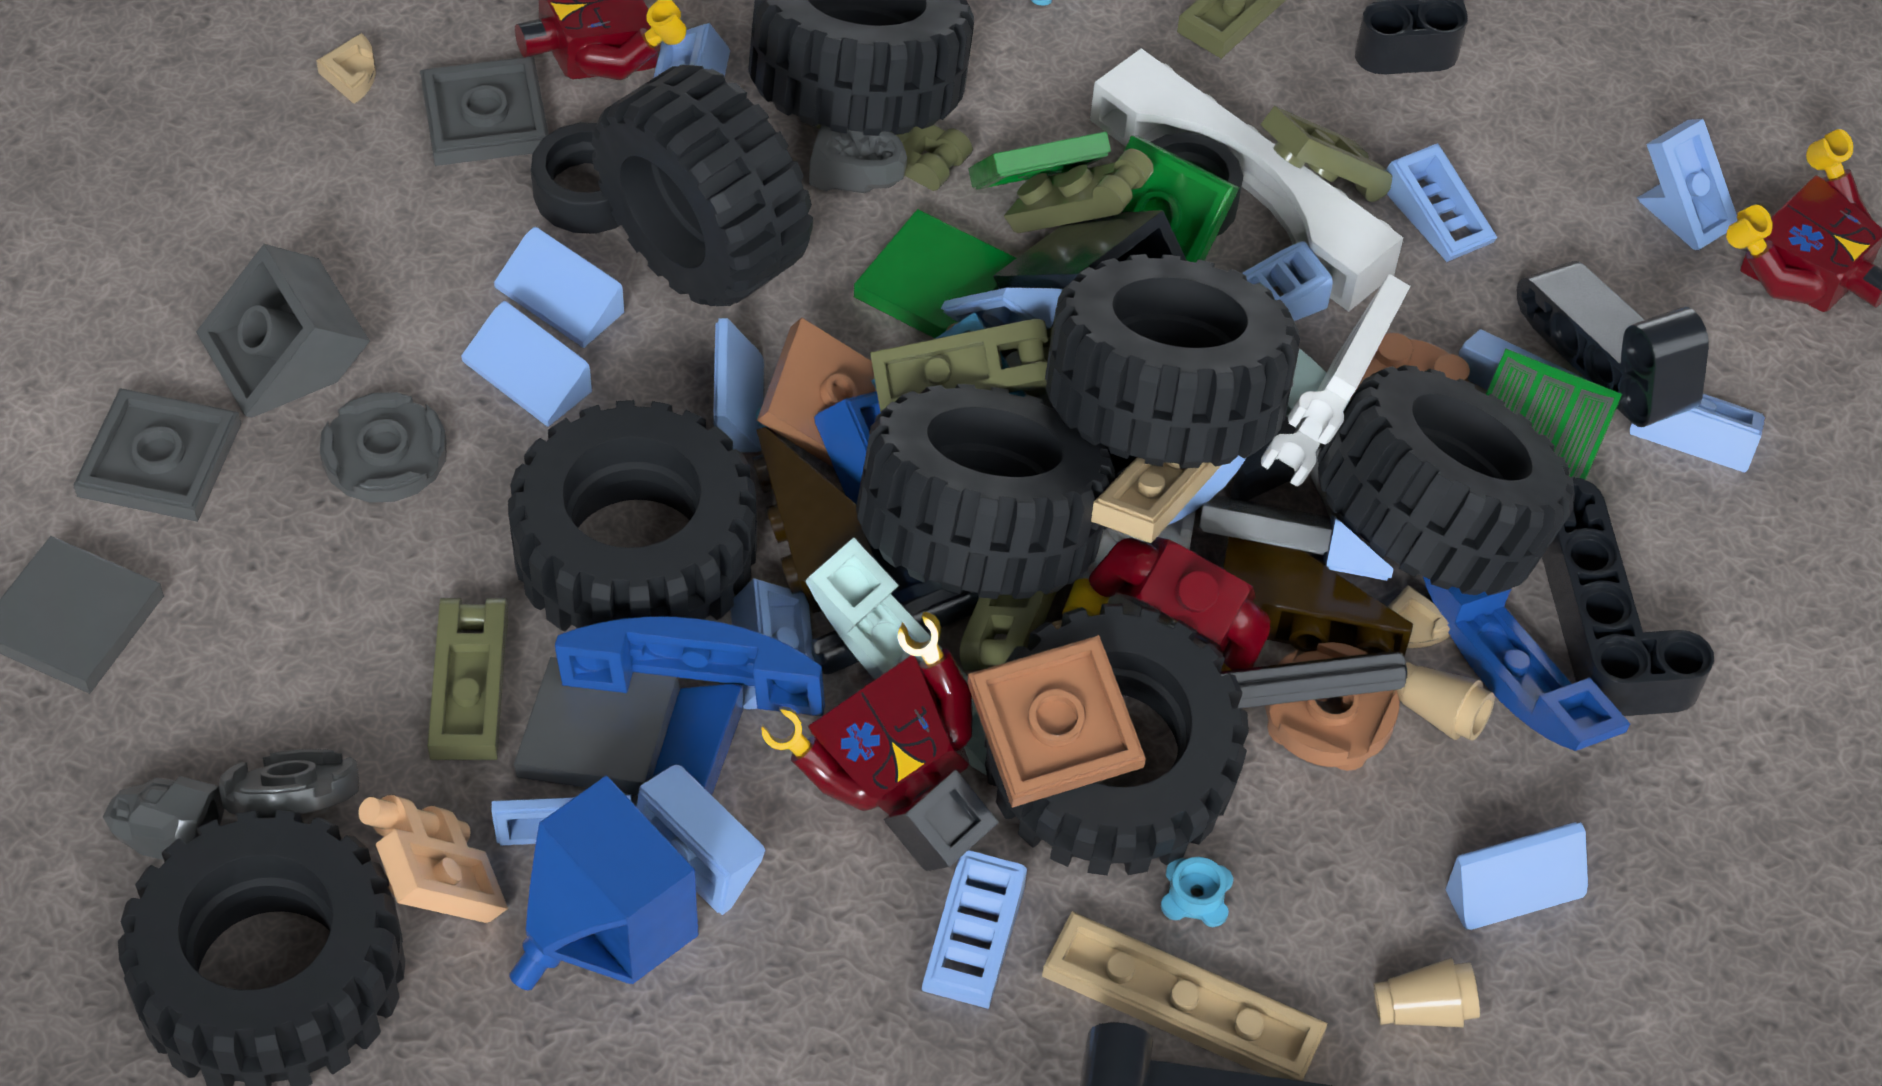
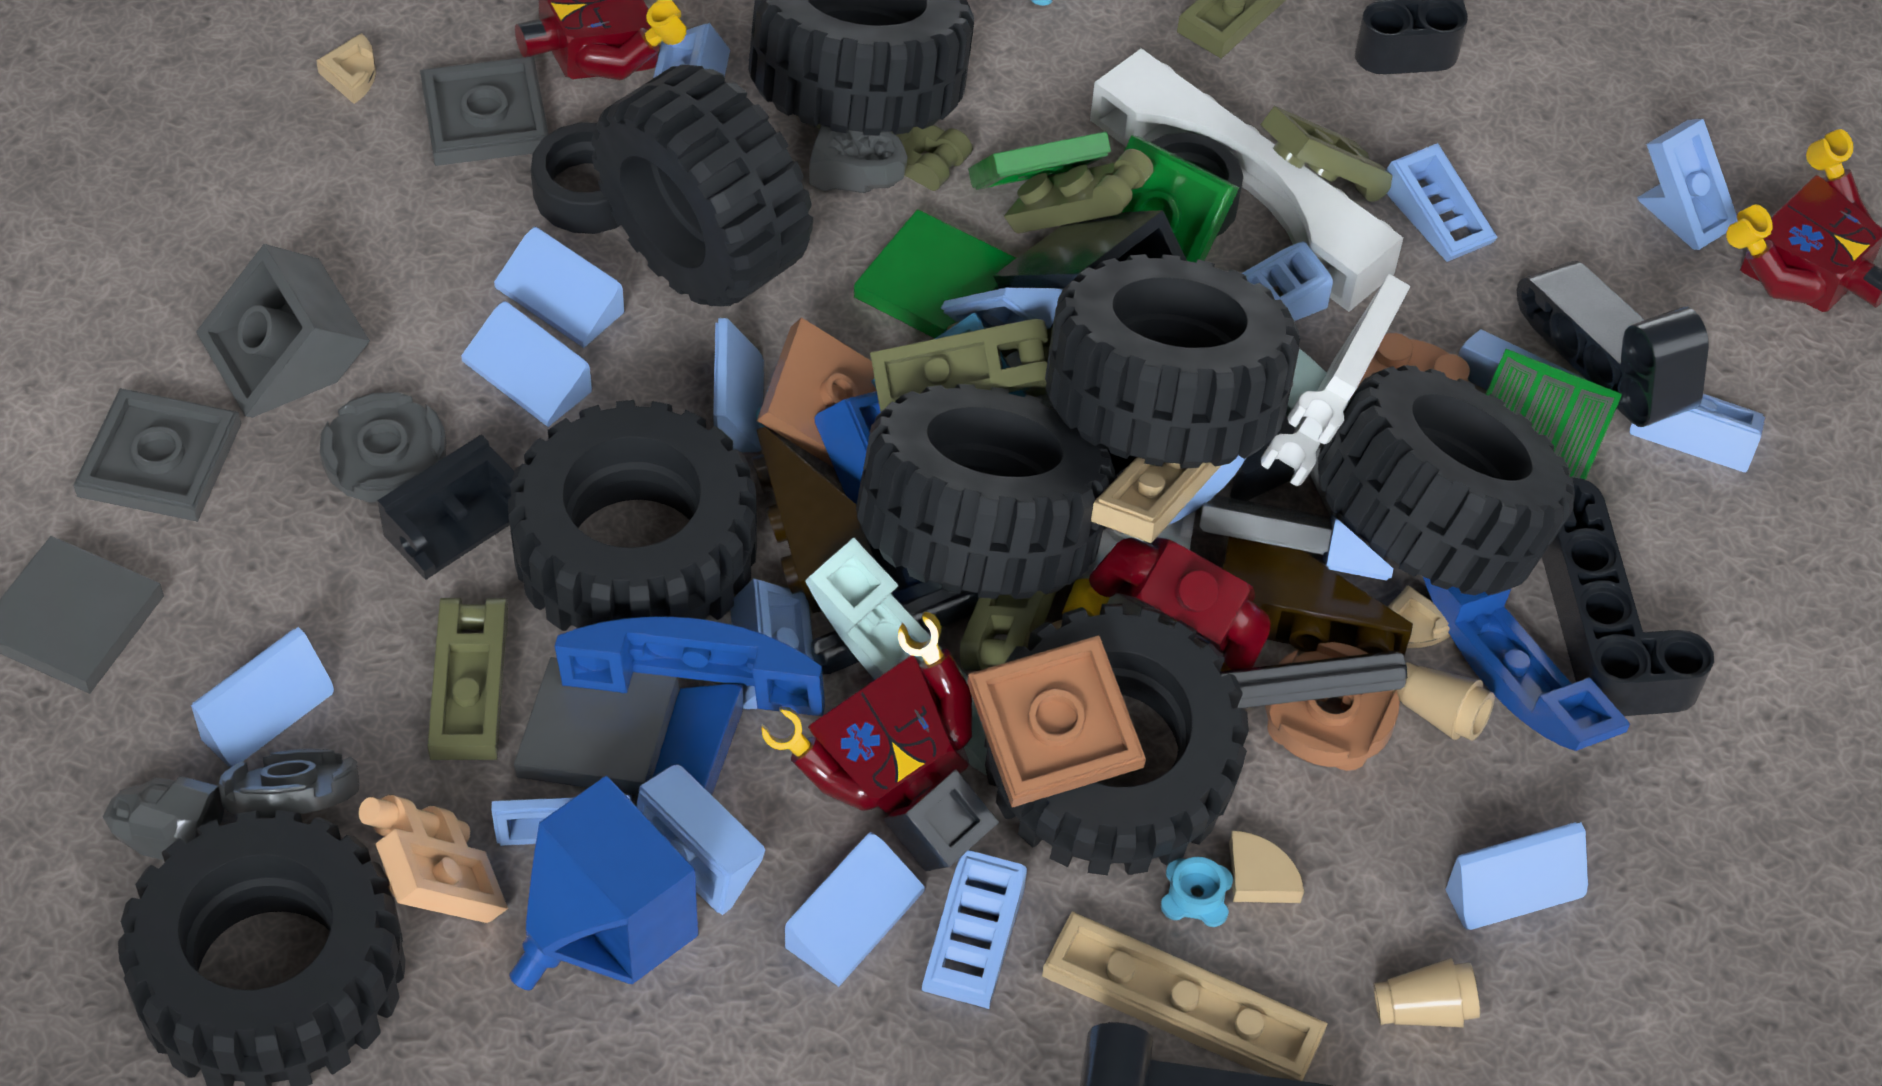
(262, 698): none -> light blue slope
(448, 507): none -> black hinge
(852, 910): none -> light blue slope
(1262, 871): none -> tan tile

